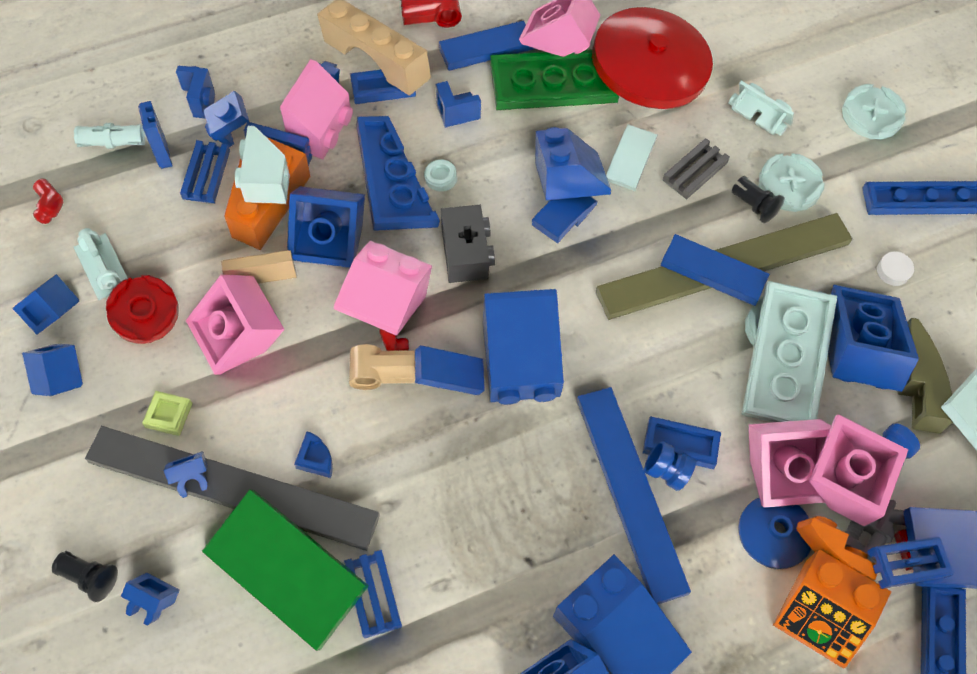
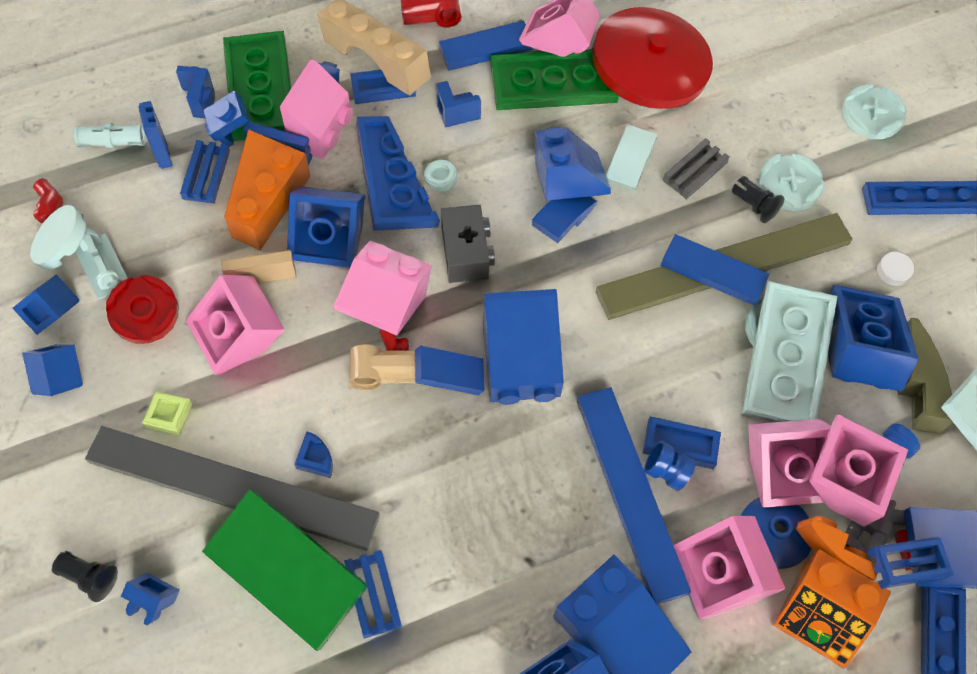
(58, 237): none -> light aqua tile
(186, 469): tile -> none
(260, 74): none -> green tile
(263, 170): light aqua slope -> none
(728, 566): none -> bright pink slope
(753, 100): light aqua hinge -> none

